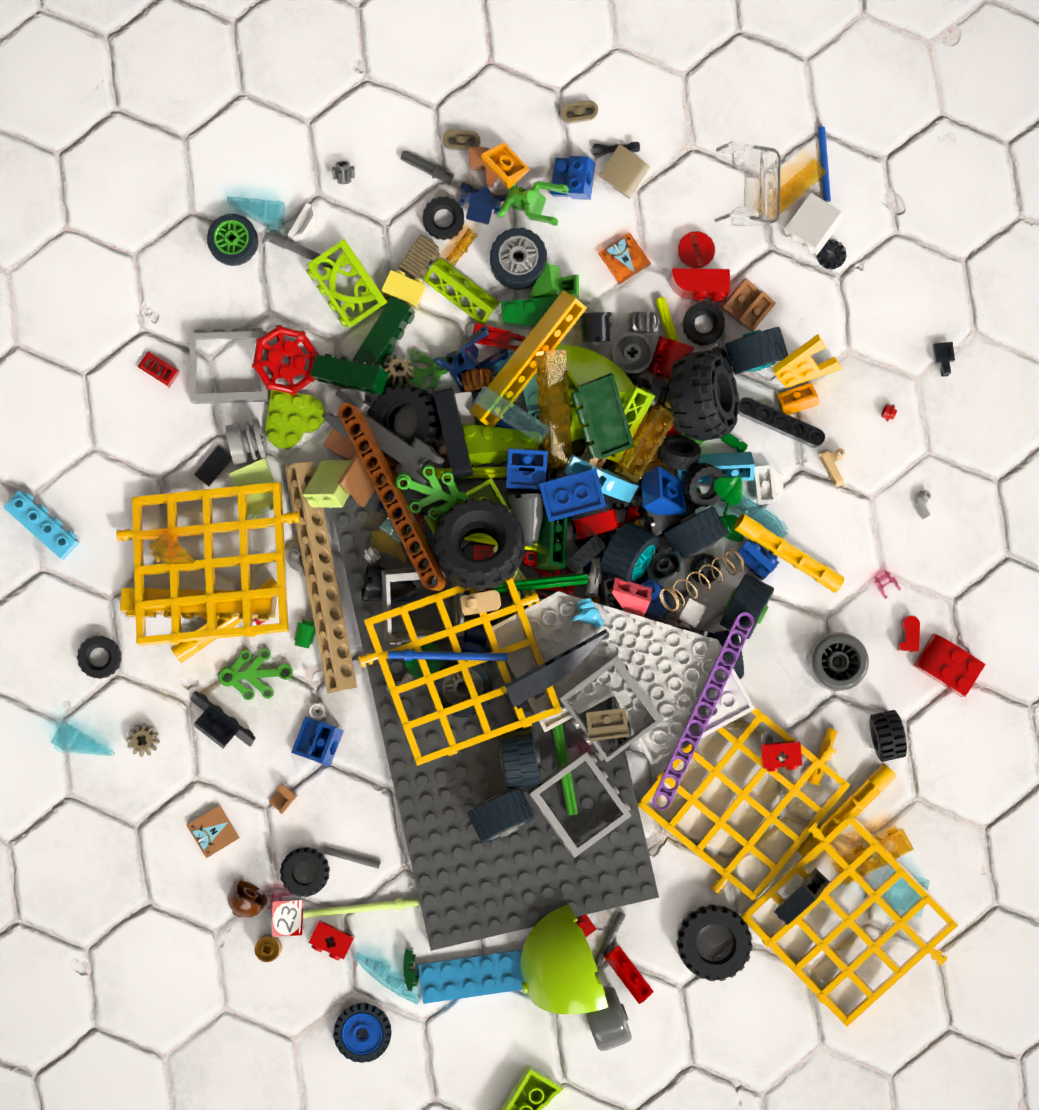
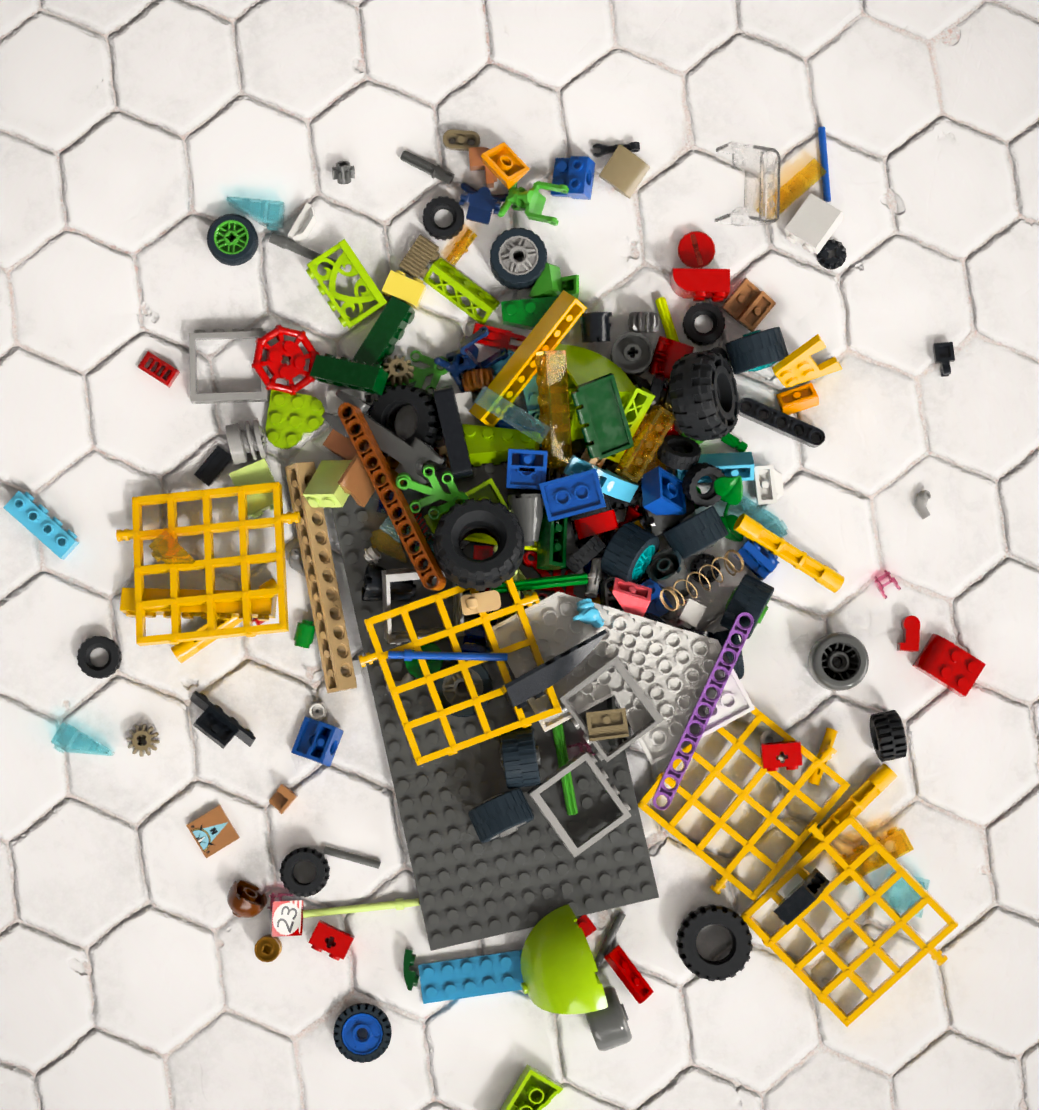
(252, 674): bright green plant -> none
(380, 971): clear light blue slope -> none
(481, 472): neon yellow axle -> none
(578, 110): dark tan plate -> none
(624, 258): clear orange tile -> none
(828, 462): tan piece -> none
(888, 412): red plate -> none

